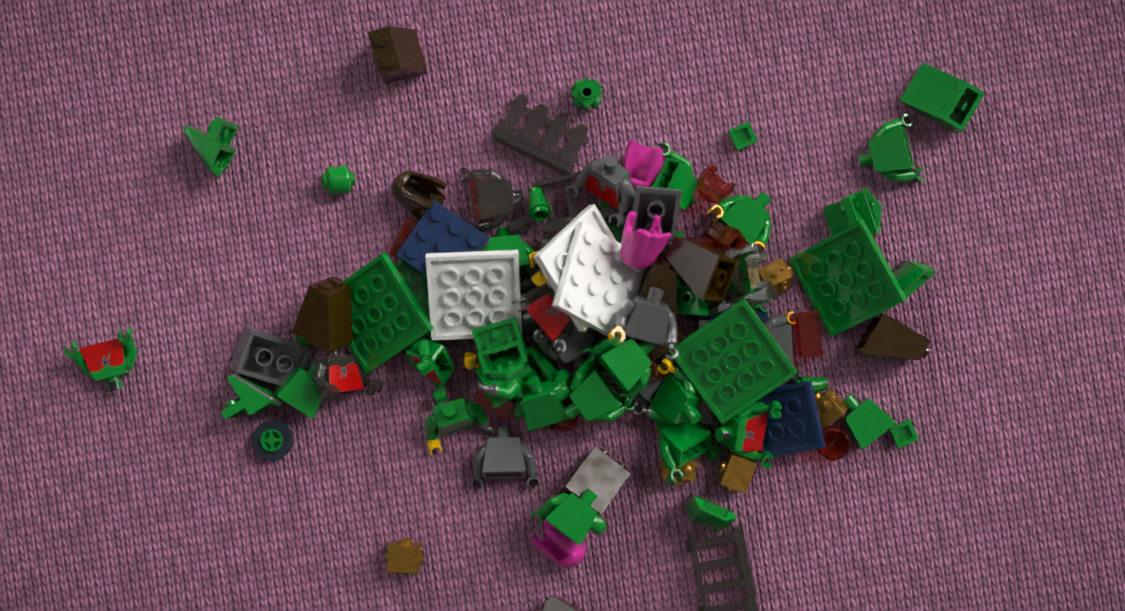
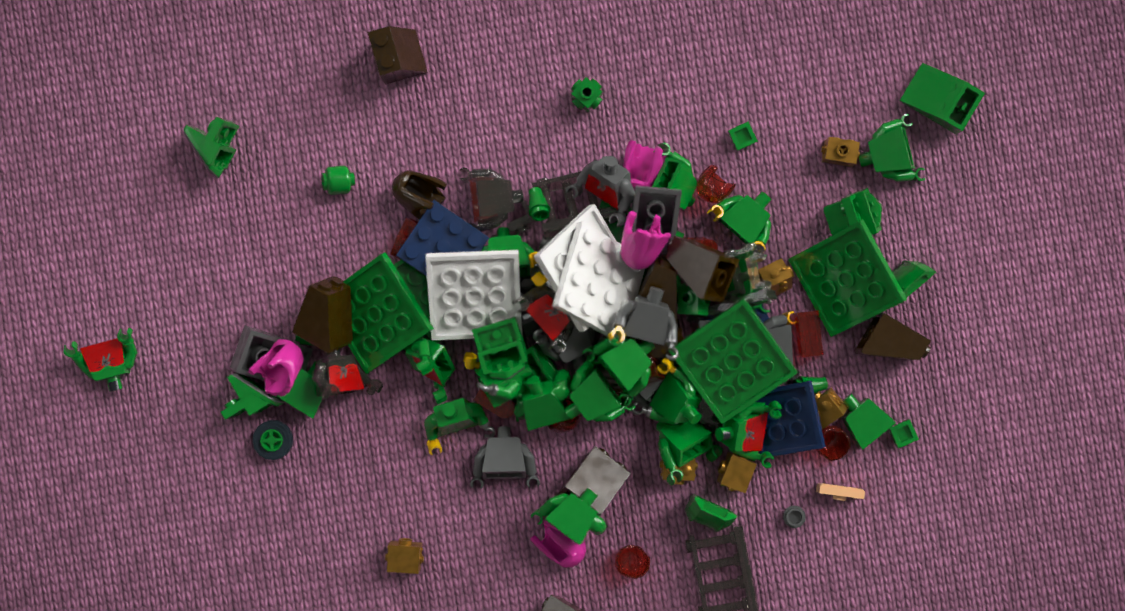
(279, 367): none -> dark pink hair
(524, 144): clear smoke fence -> none
(632, 562): none -> clear red hair
(724, 235): clear red leg -> none
(794, 516): none -> dark grey plate
(831, 152): none -> pearl gold head
(840, 492): none -> light nougat plate

